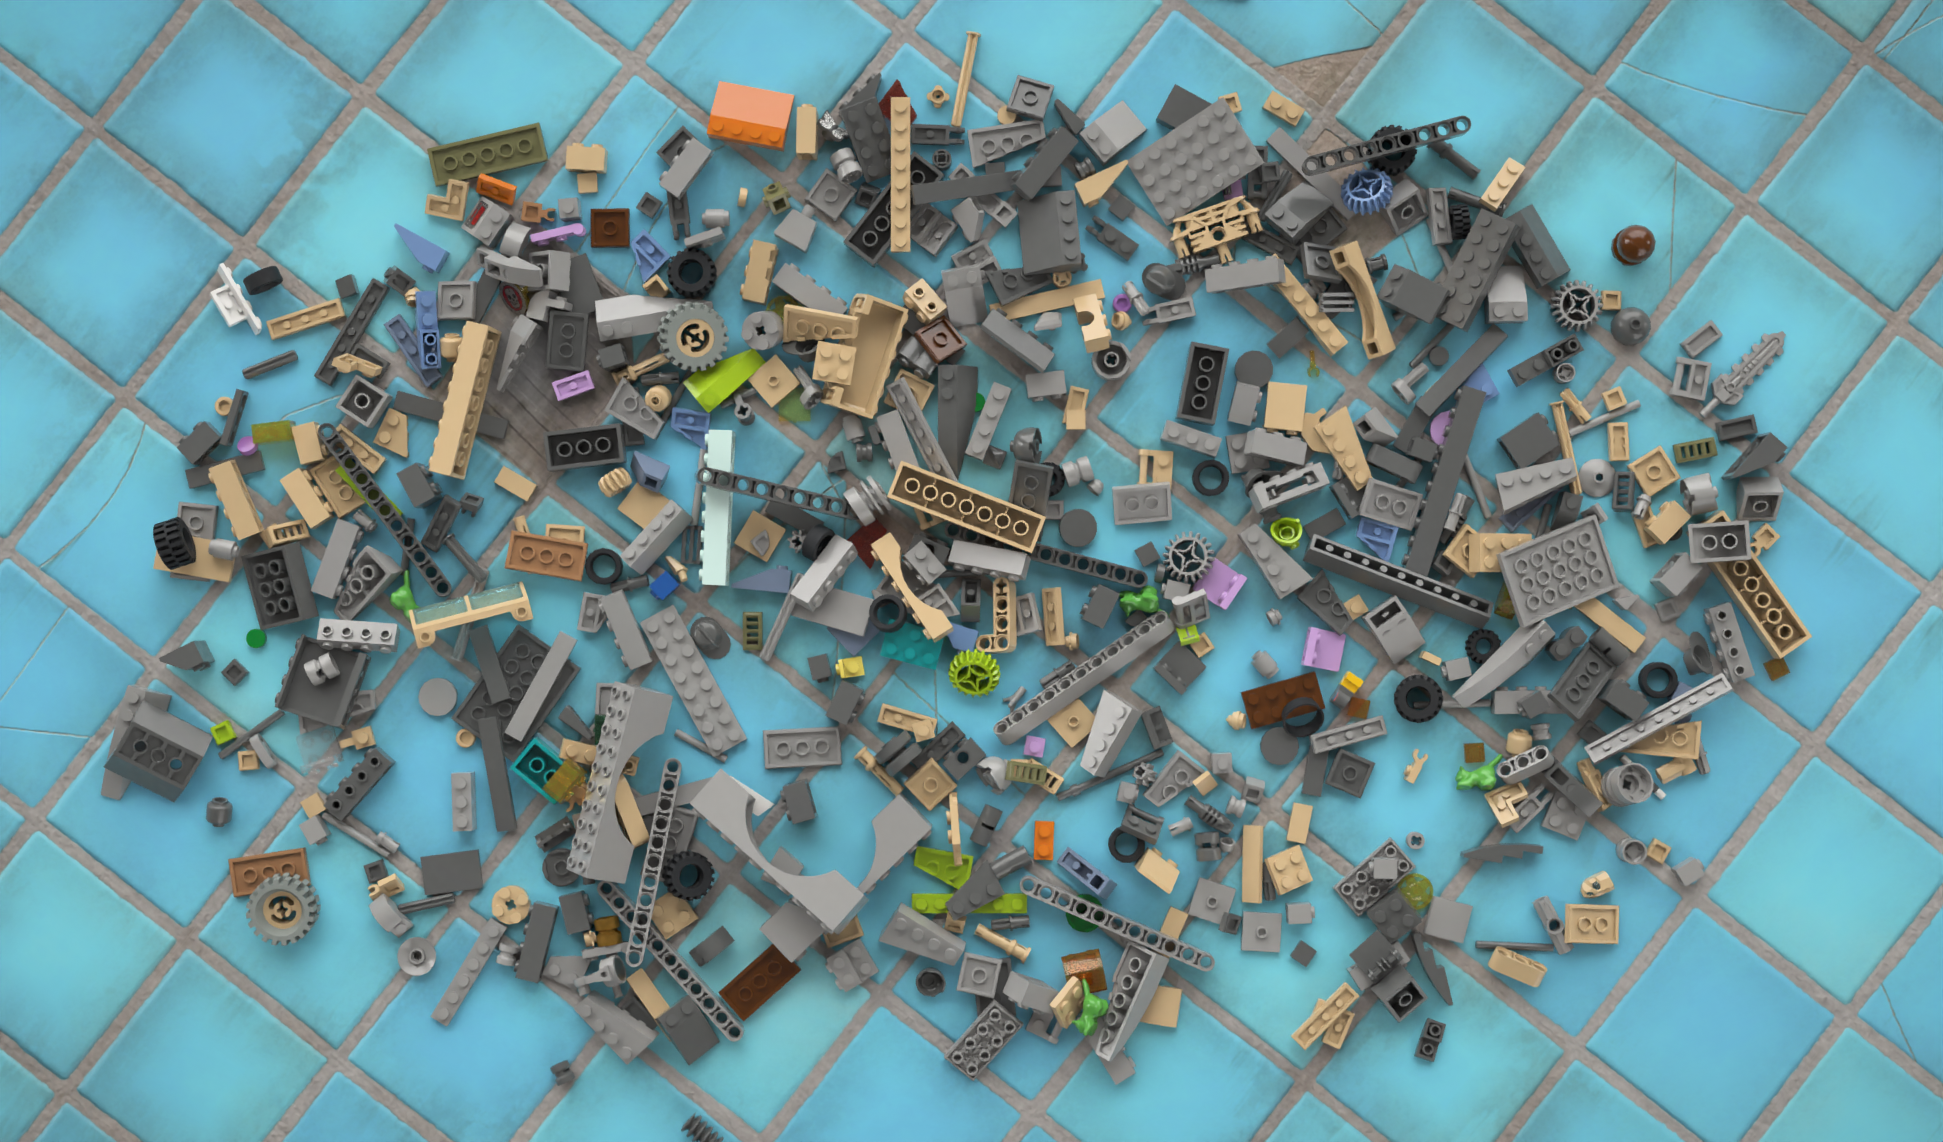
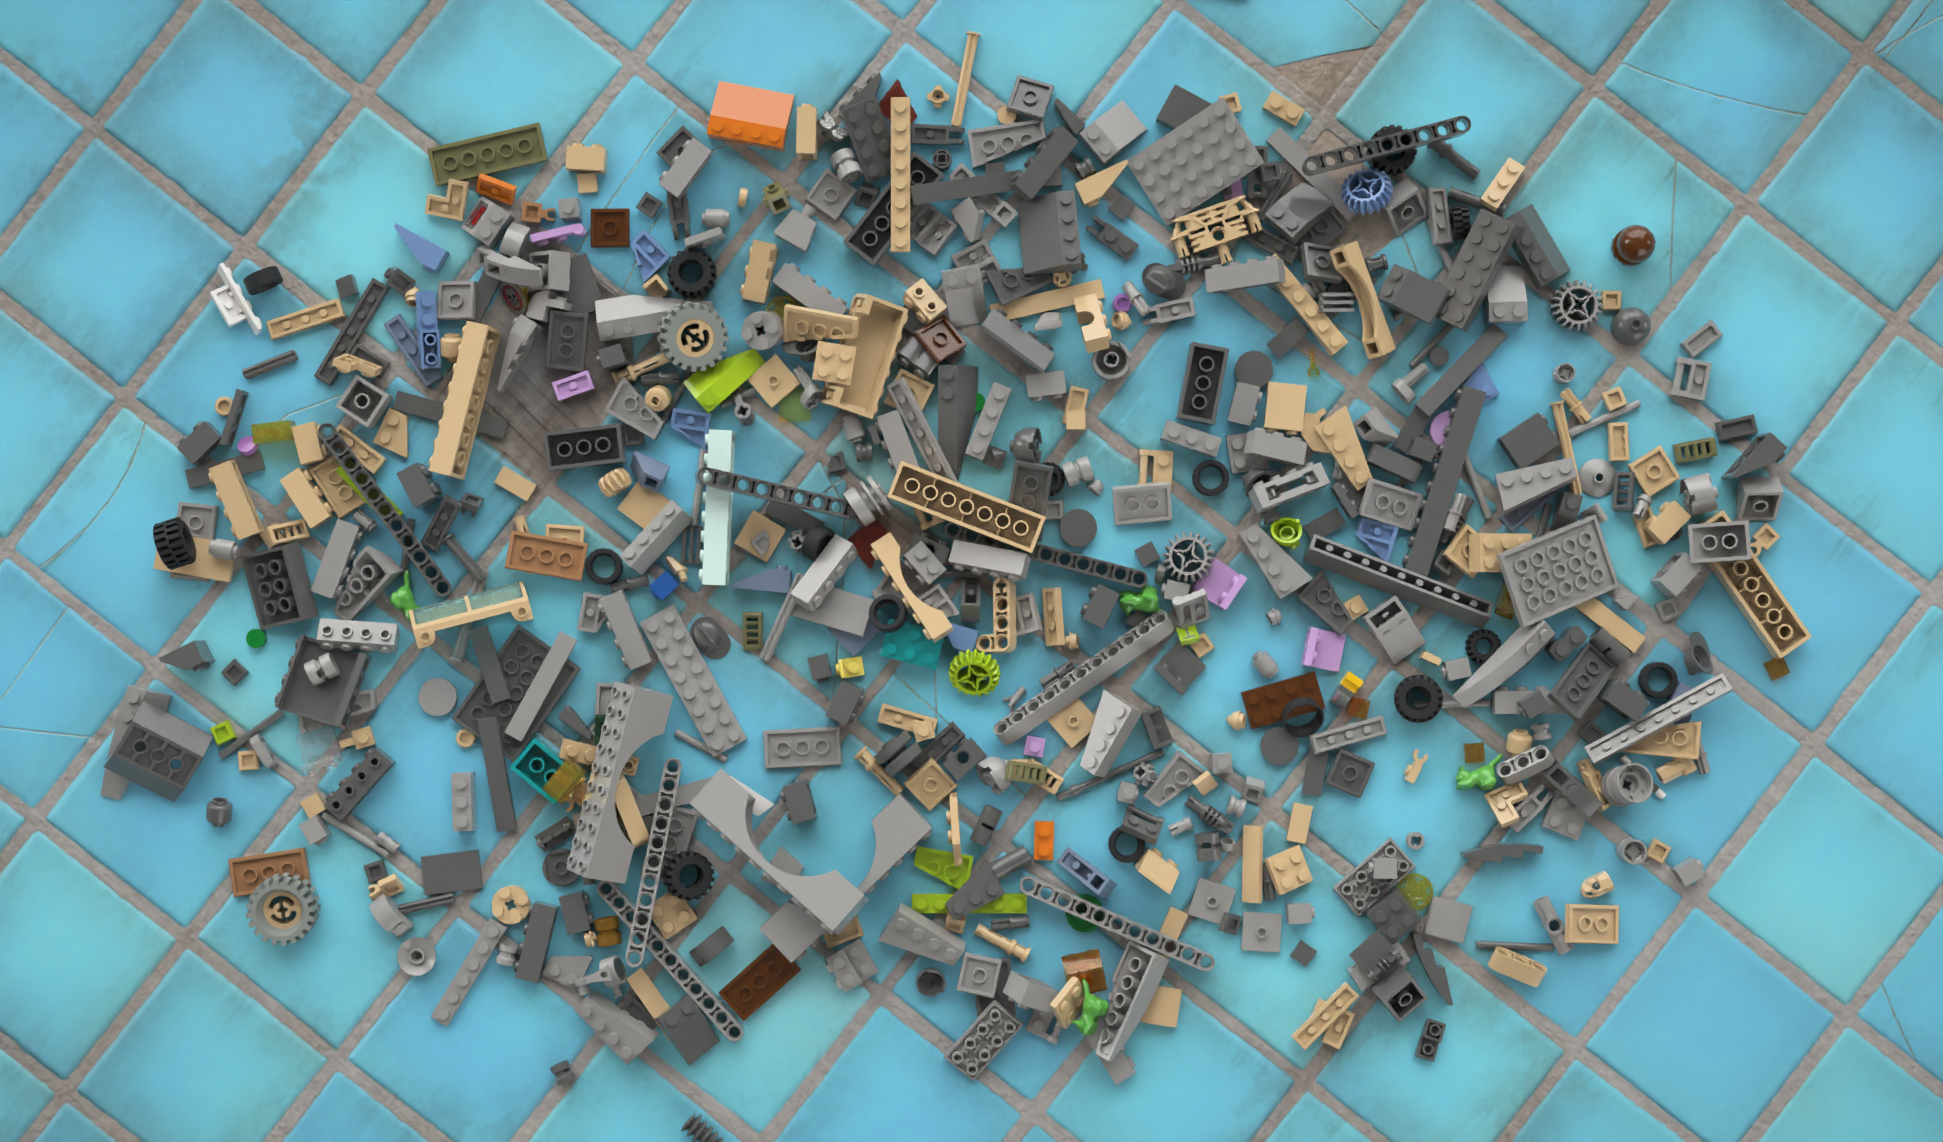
(593, 953): light grey hinge -> none
(1545, 360): dark grey slope -> none
(1728, 641): light grey brick -> none
(1729, 388): light grey bar -> none

